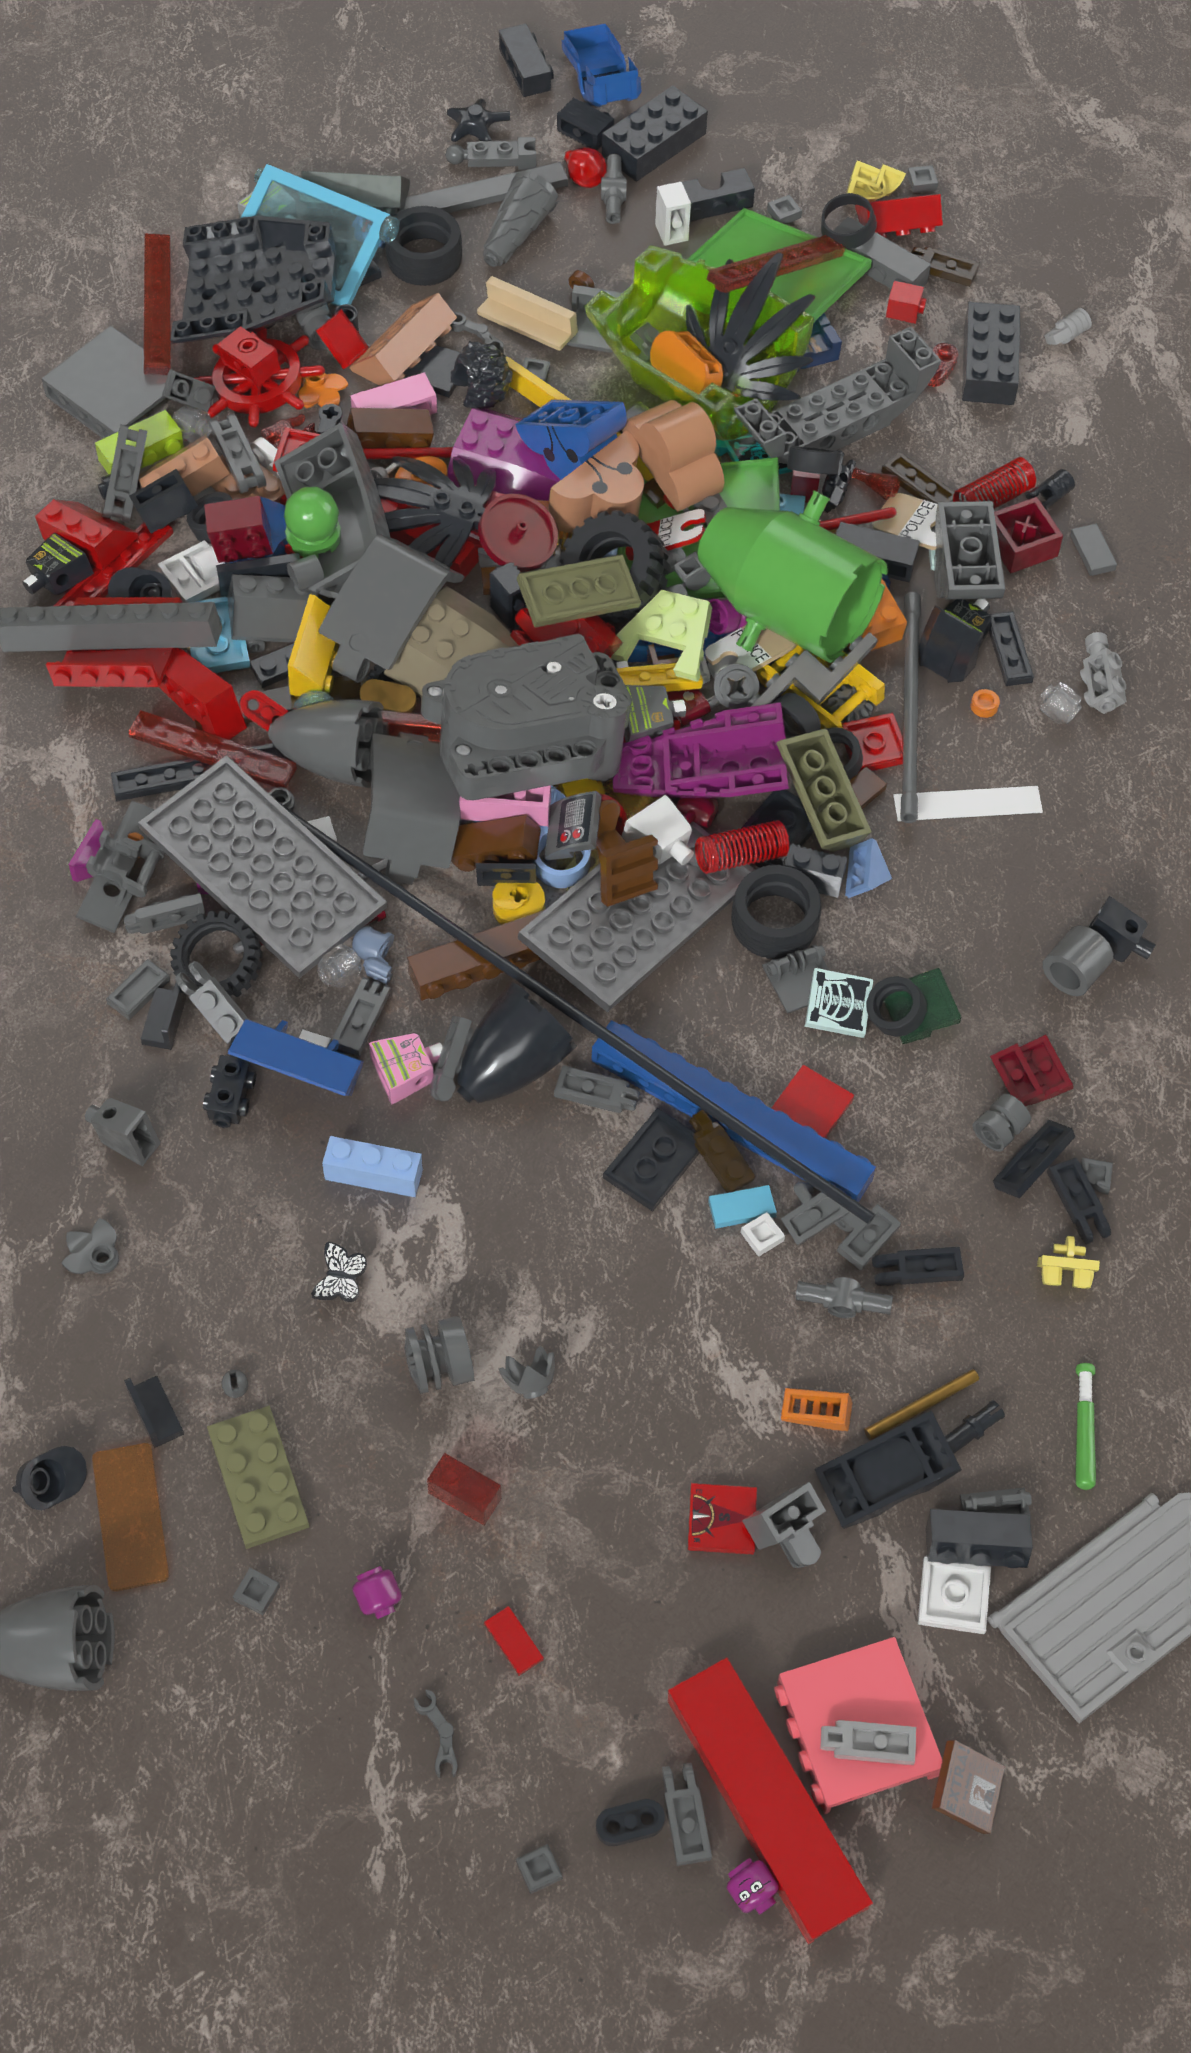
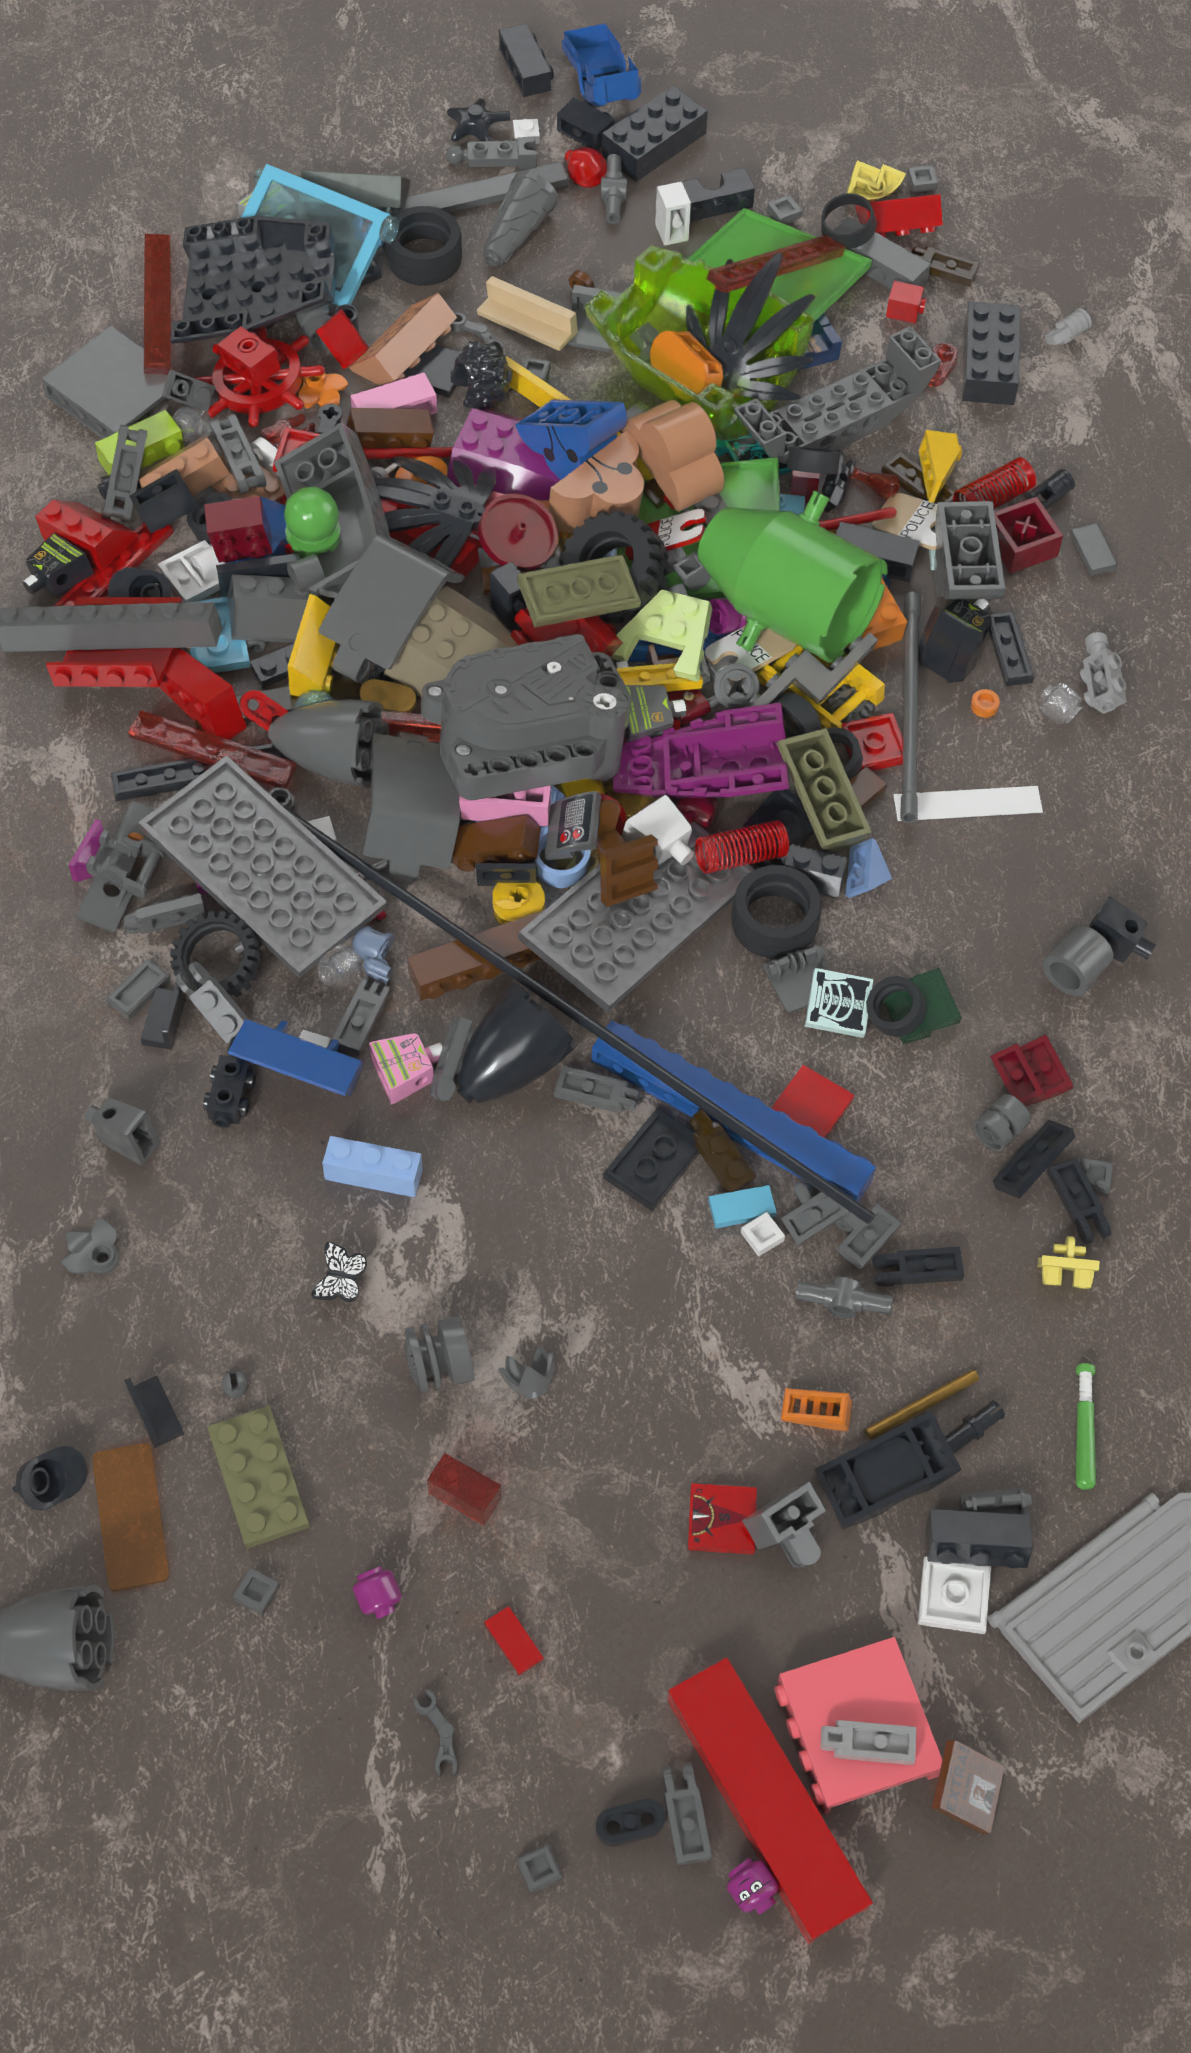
(526, 128): none -> white plate
(937, 458): none -> yellow slope

